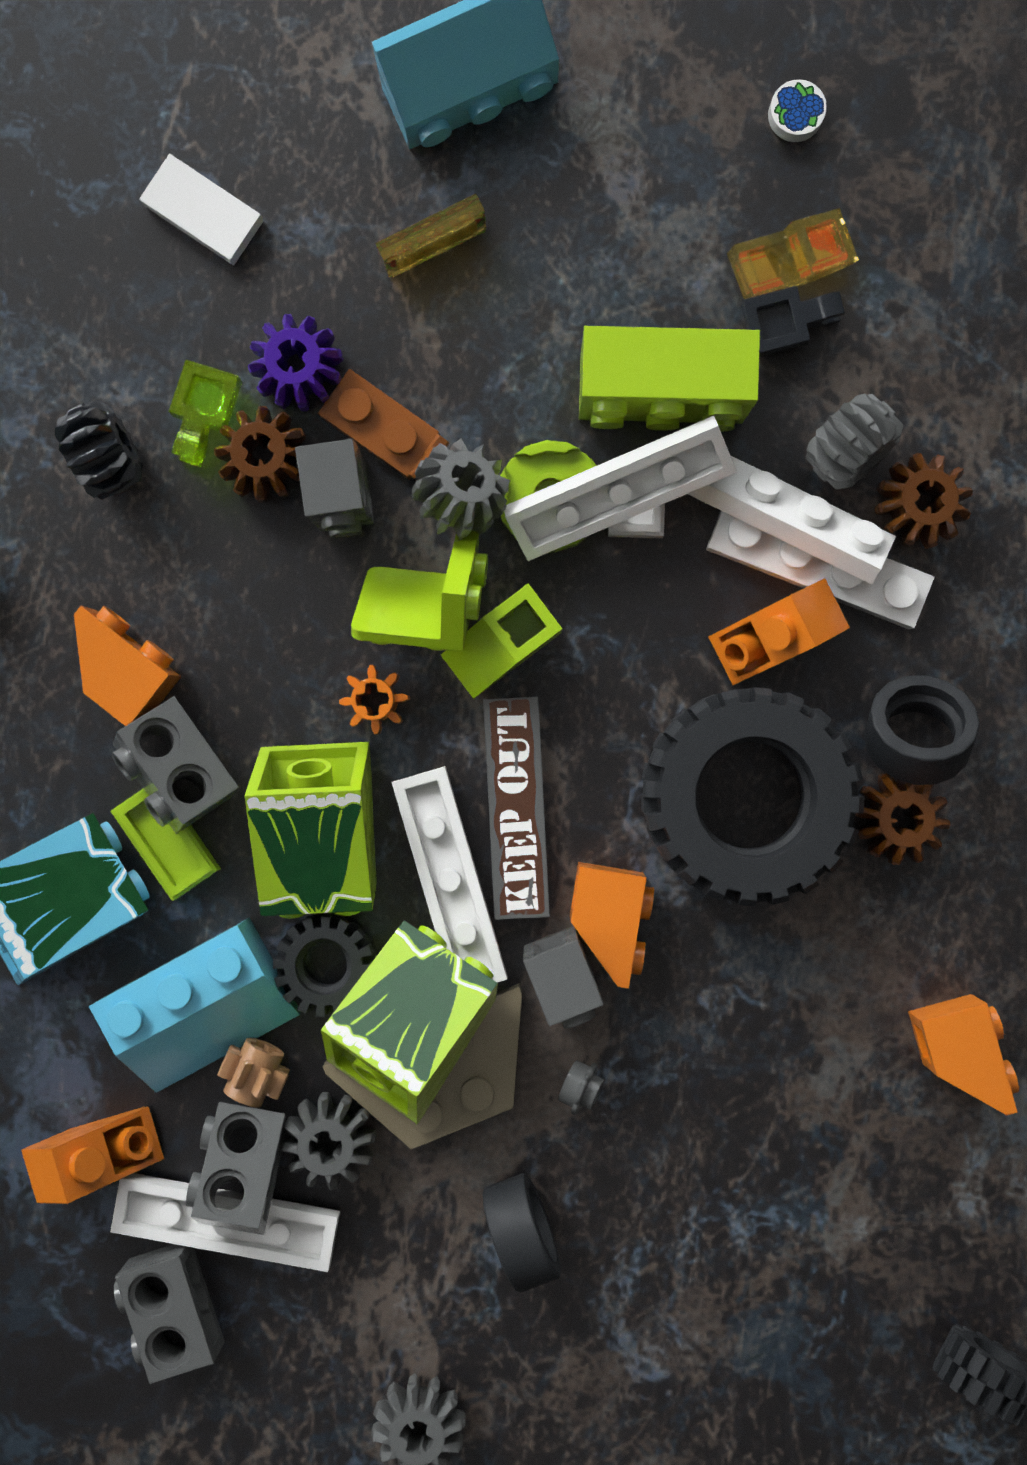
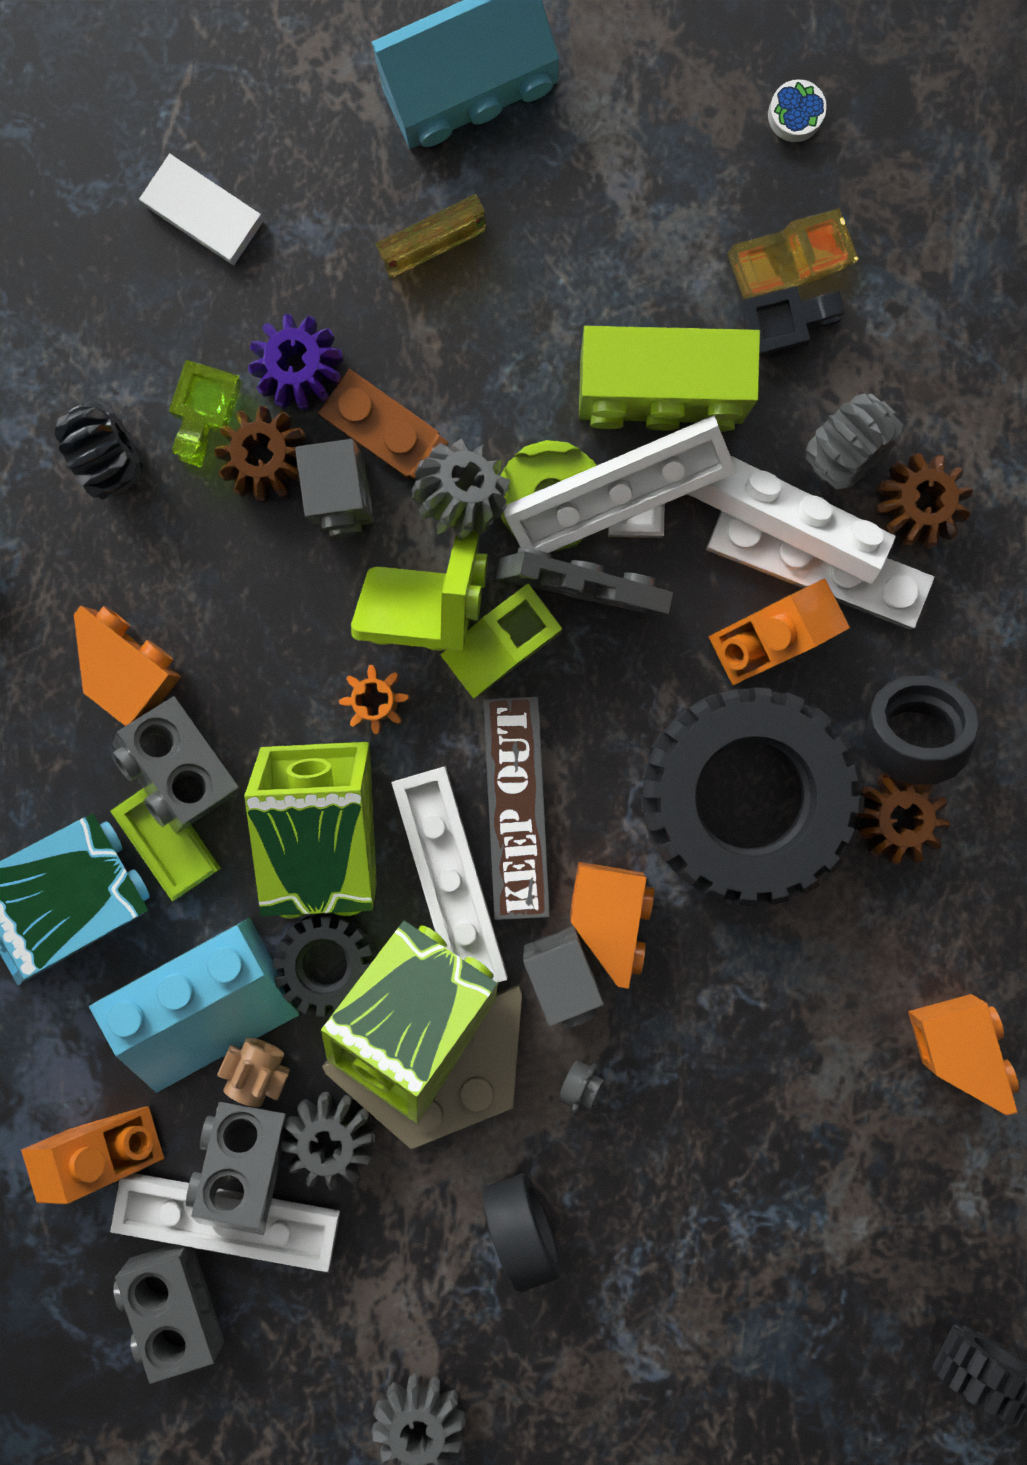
(584, 582): none -> dark grey wing

